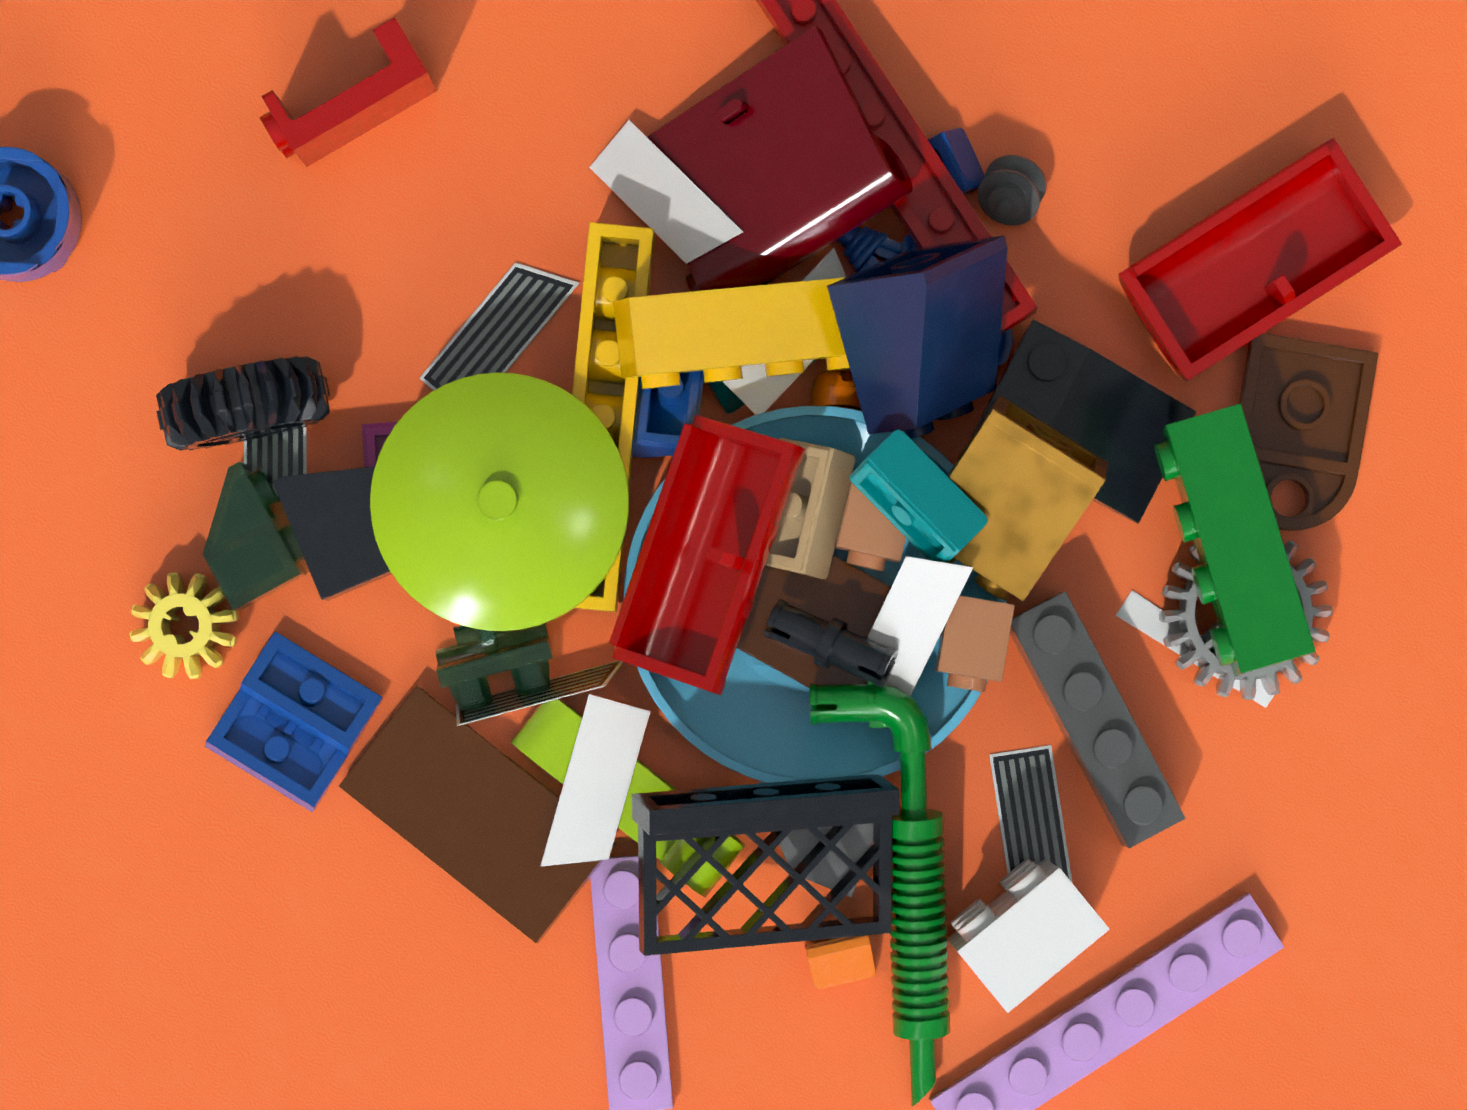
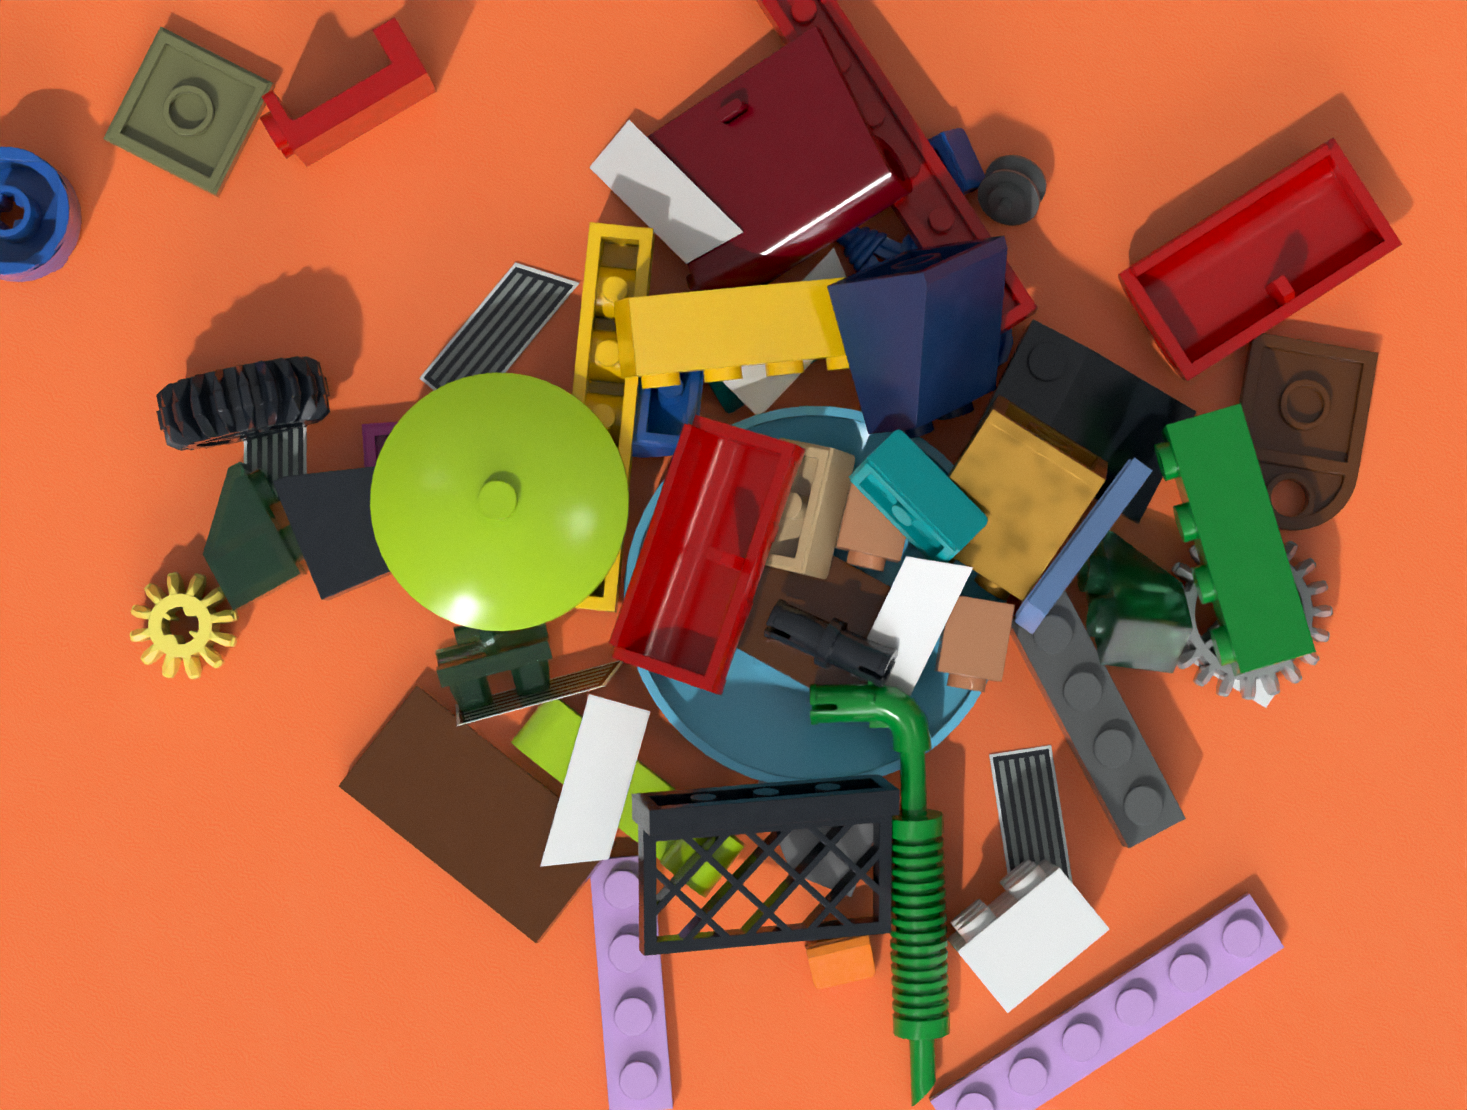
(189, 112): none -> olive tile
(293, 721): blue slope -> none
(835, 389): orange hinge -> none
(1081, 545): none -> medium blue tile
(1133, 608): none -> clear green slope

